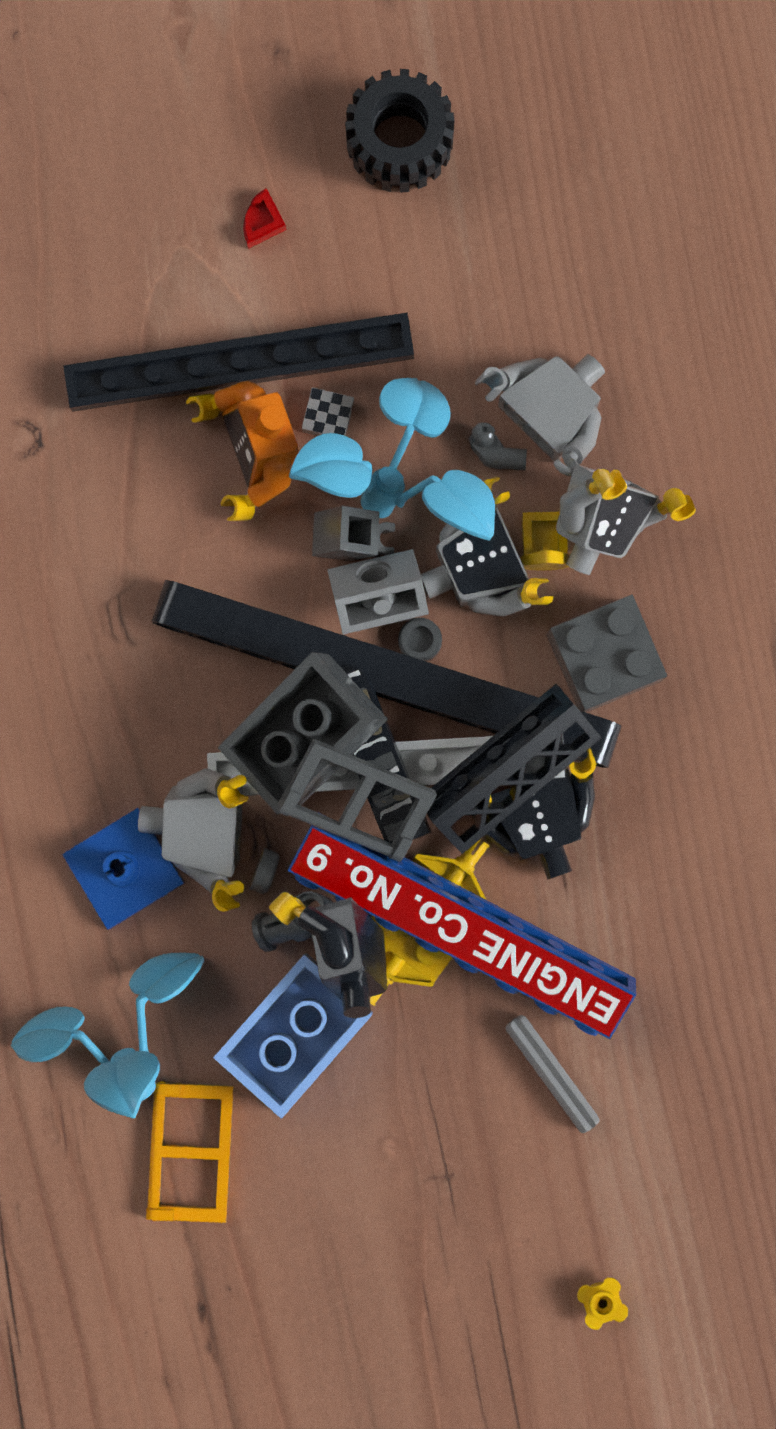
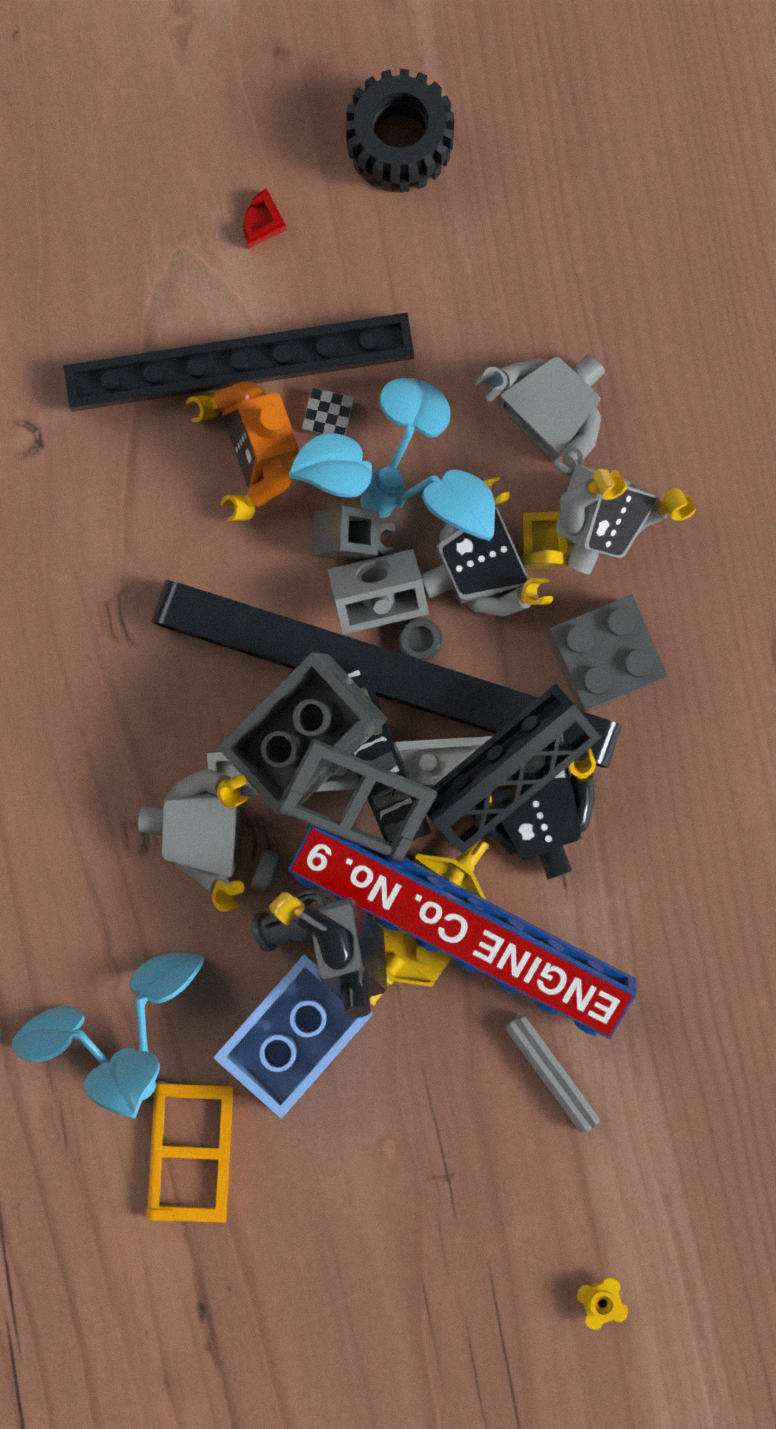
(122, 870): blue tile -> none
(492, 452): dark grey arm -> none

